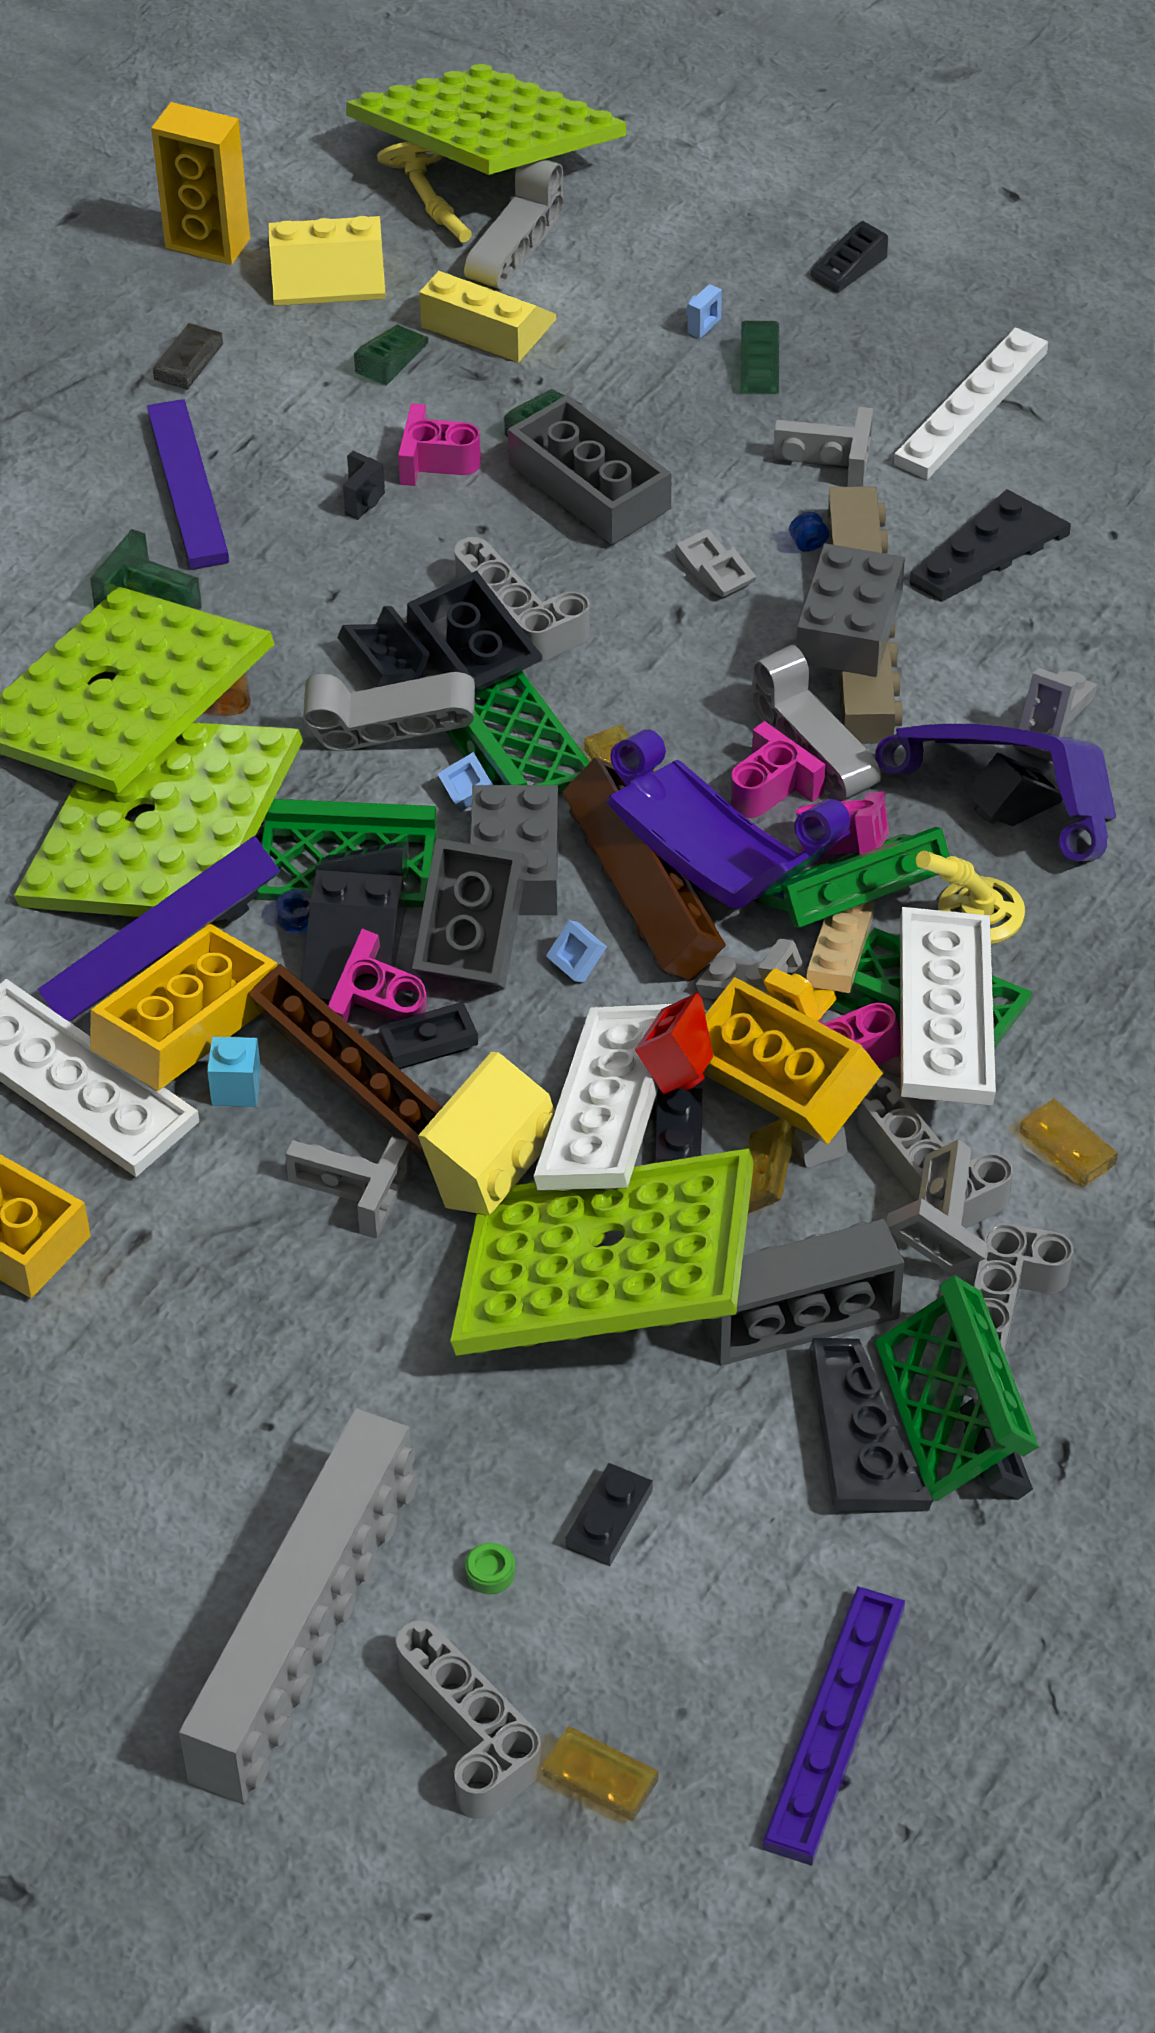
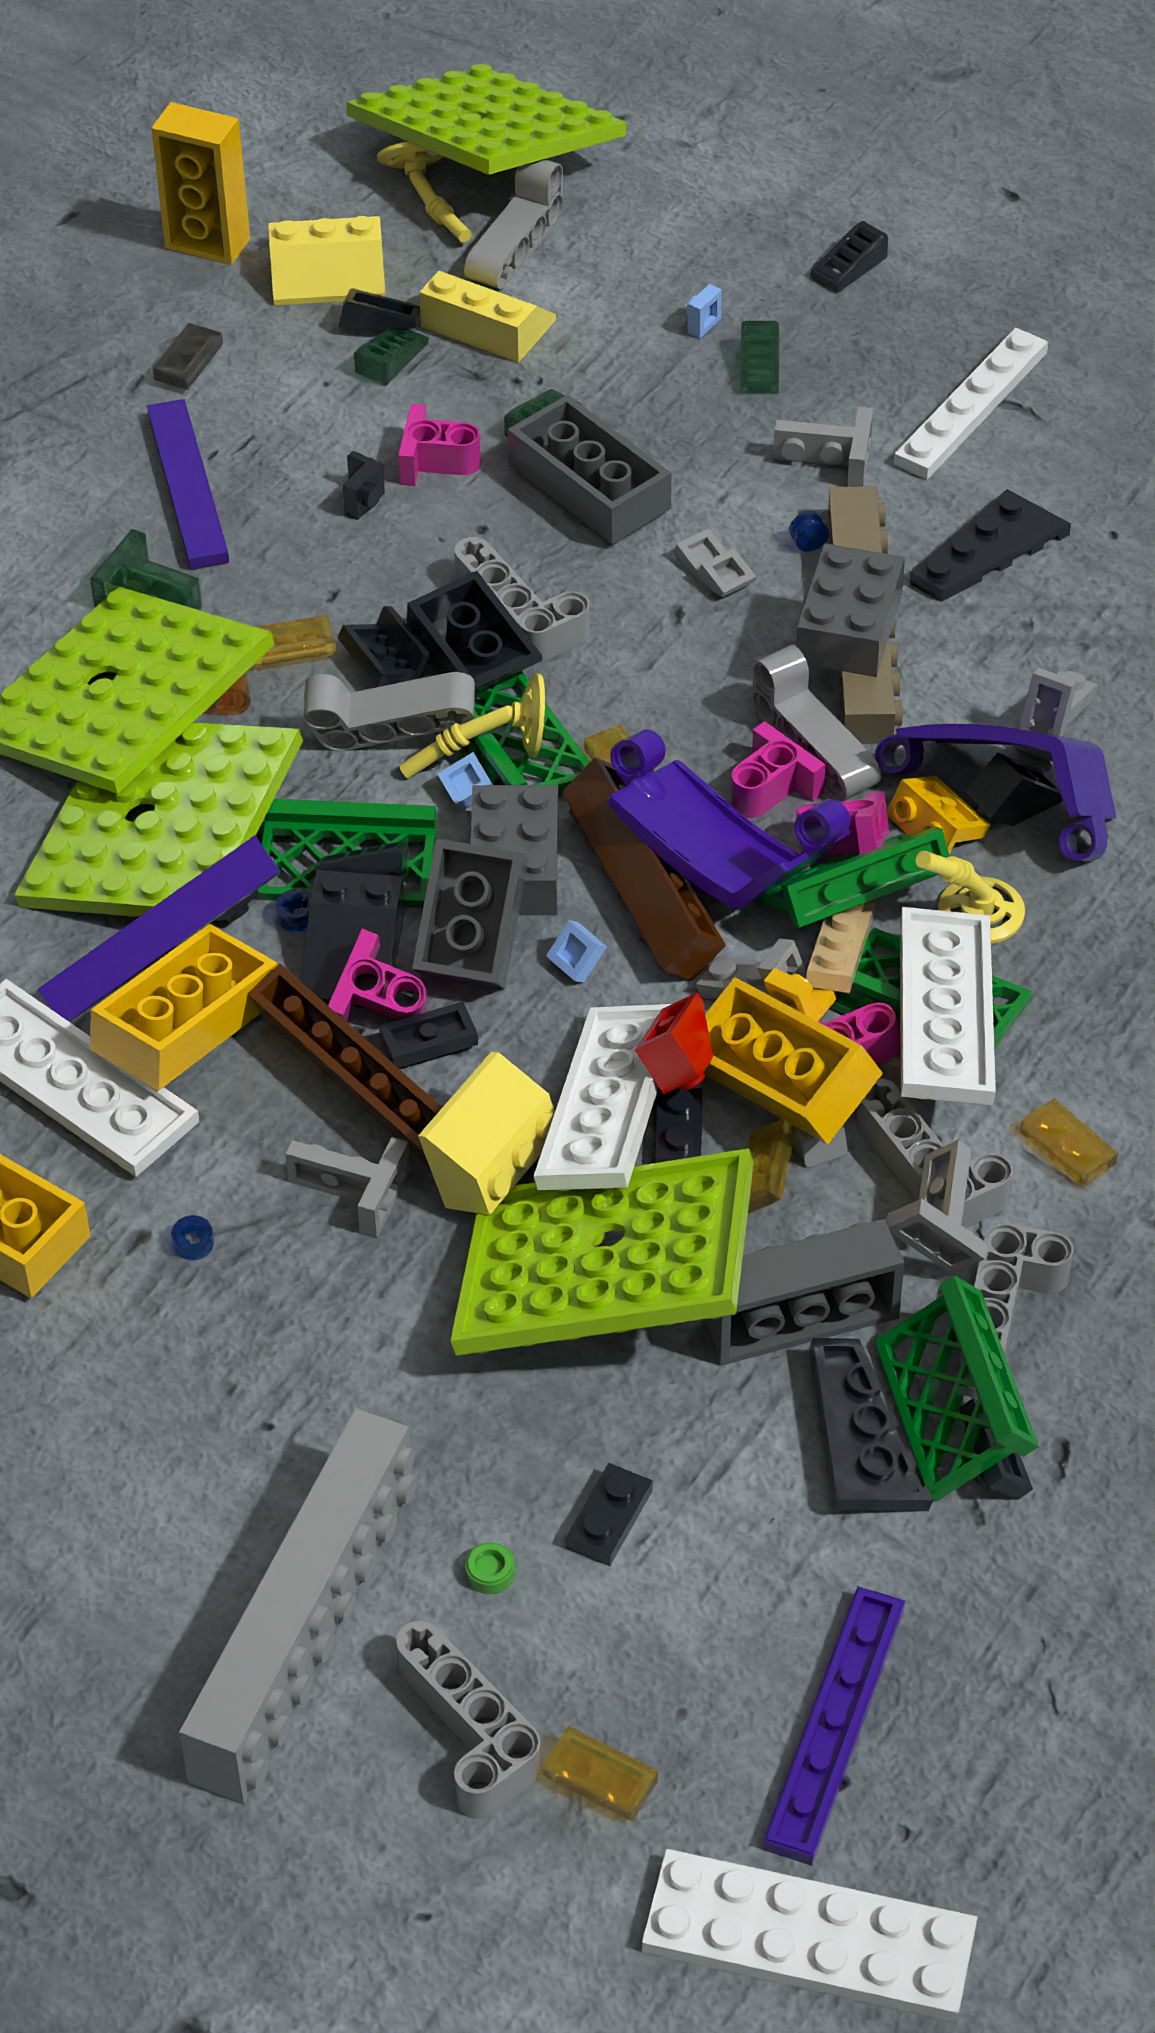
(202, 1230): none -> clear blue bush
(234, 1071): medium azure brick -> none
(299, 640): none -> clear yellow plate
(375, 311): none -> black slope
(525, 714): none -> light yellow dish
(810, 1935): none -> white plate
(930, 803): none -> yellow bracket

